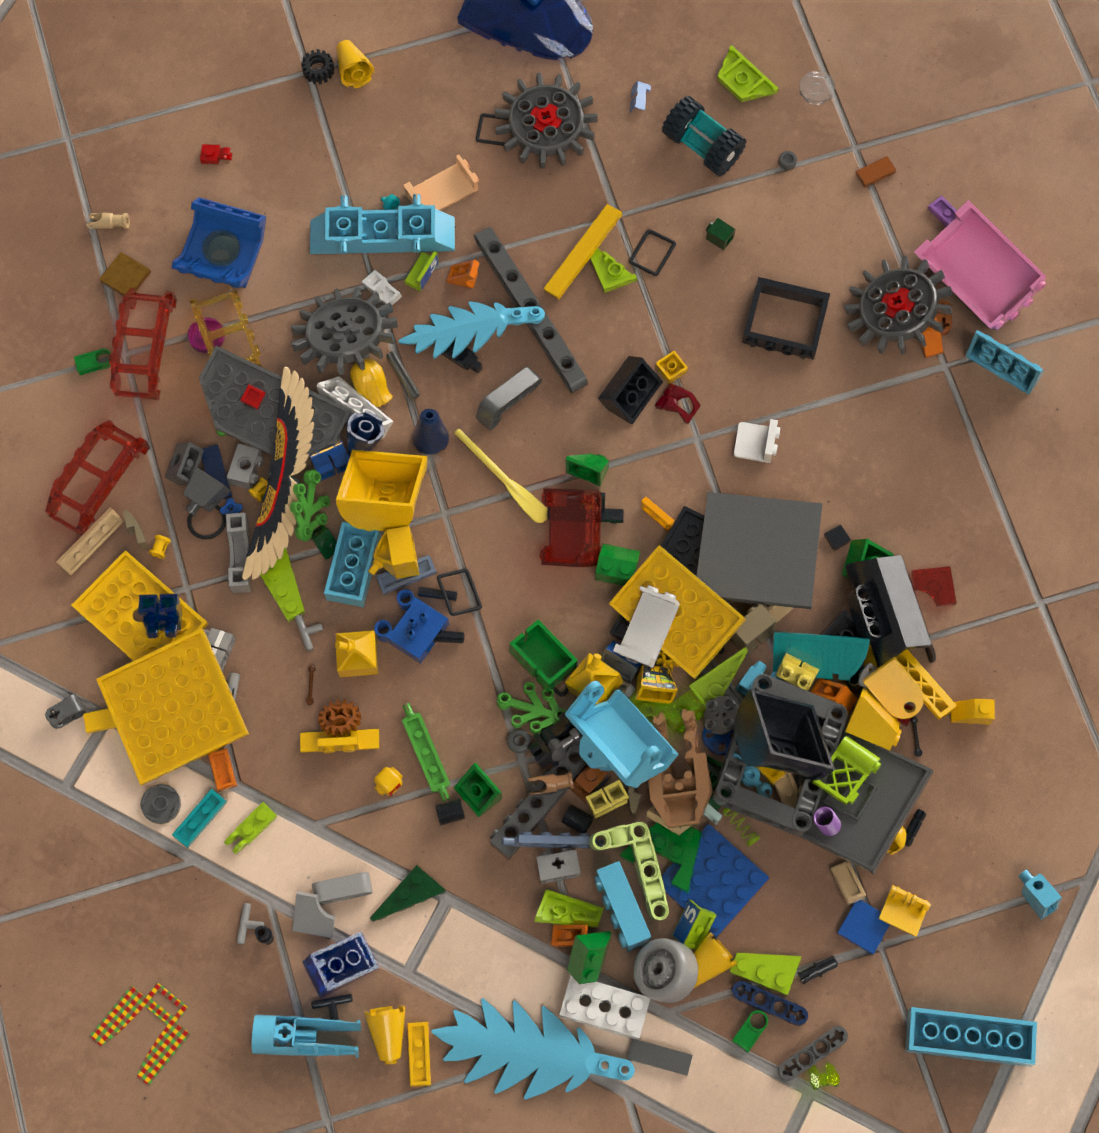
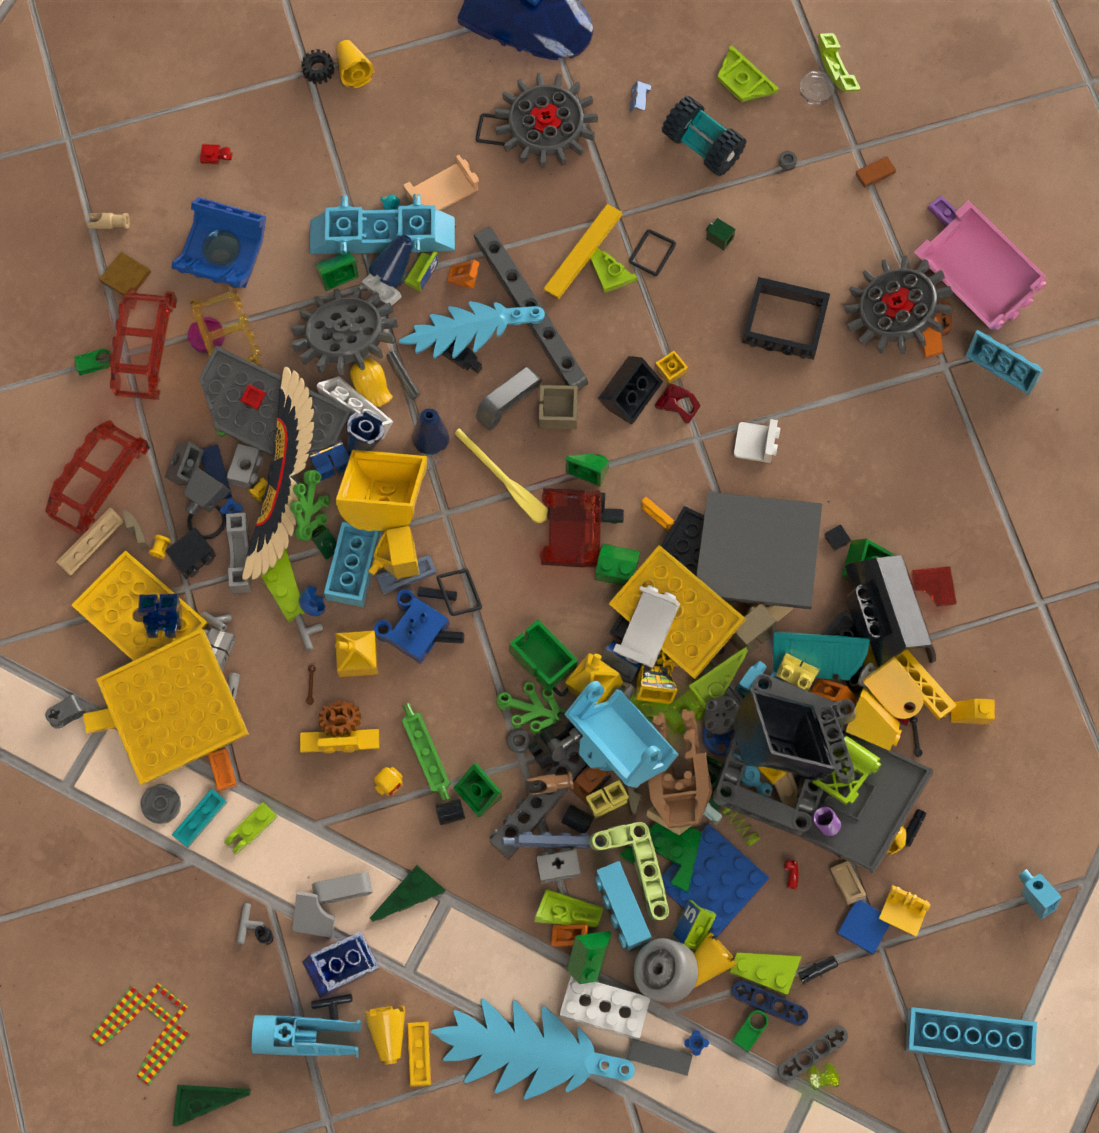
(190, 553): none -> black slope
(200, 1100): none -> dark green wing
(217, 622): none -> light grey piece
(310, 602): none -> blue hair
(337, 270): none -> green slope
(393, 261): none -> dark blue cone
(558, 407): none -> dark tan piece
(696, 1049): none -> blue plate
(793, 876): none -> red arm
(833, 64): none -> lime slope
(838, 743): none -> dark grey beam

